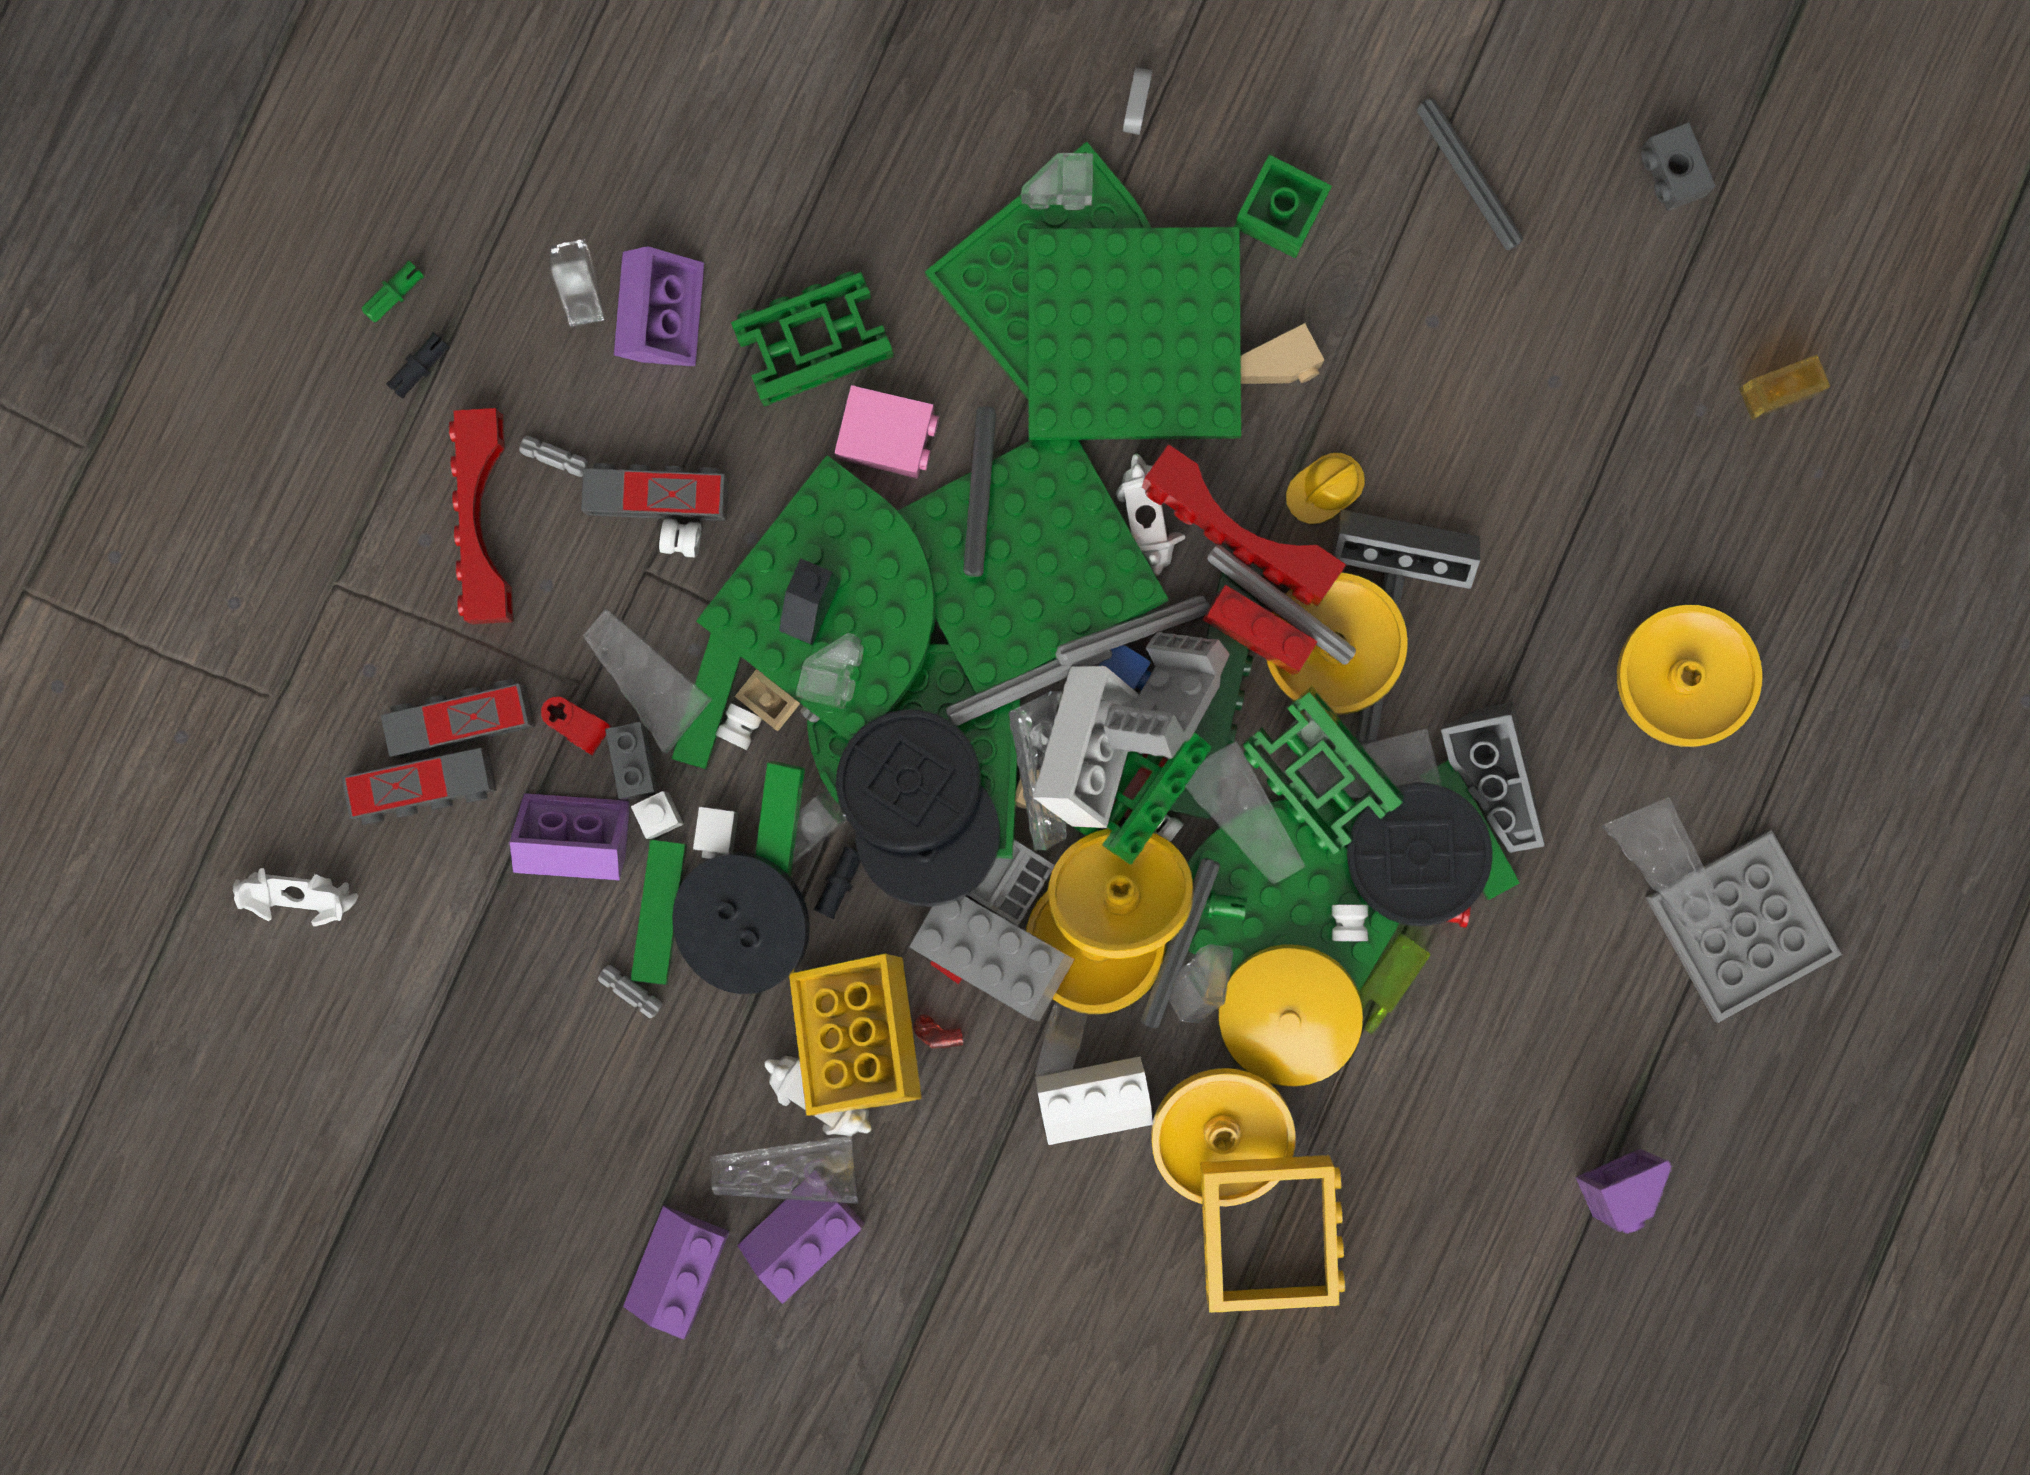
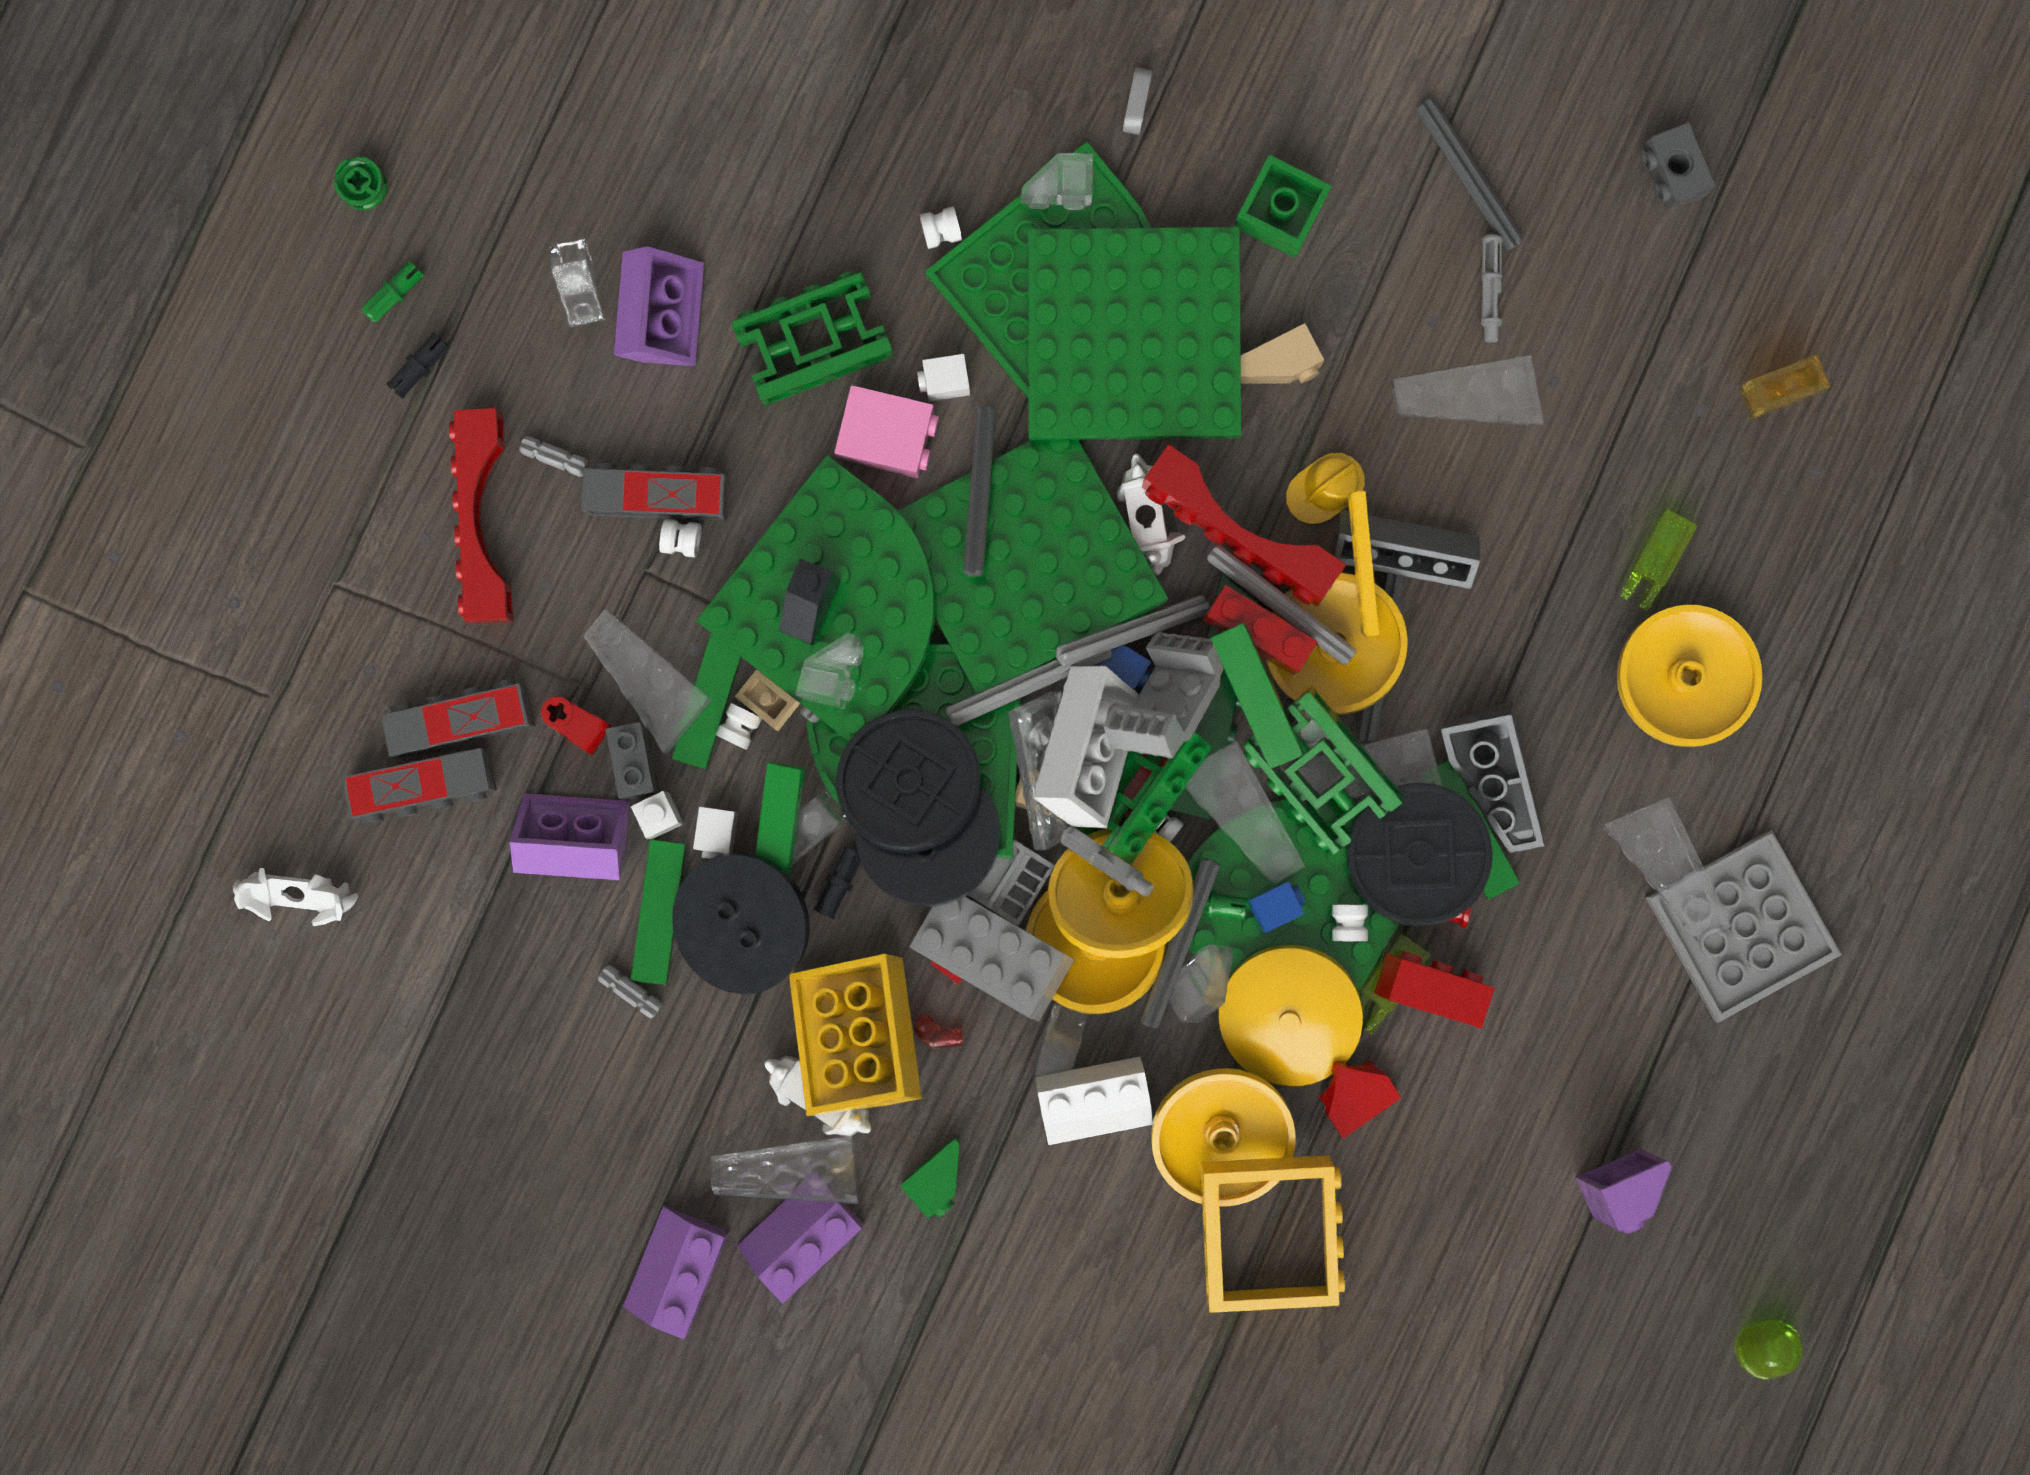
(360, 183): none -> green wheel
(935, 1181): none -> green slope
(940, 227): none -> white wheel
(944, 377): none -> white brick
(1106, 861): none -> light grey piece
(1257, 695): none -> green tile
(1277, 906): none -> blue brick
(1357, 1095): none -> red slope
(1363, 563): none -> yellow tile
(1434, 988): none -> red brick
(1477, 393): none -> clear wing
(1491, 285): none -> light grey piece
(1659, 556): none -> clear neon green hinge
(1769, 1349): none -> clear neon green hat

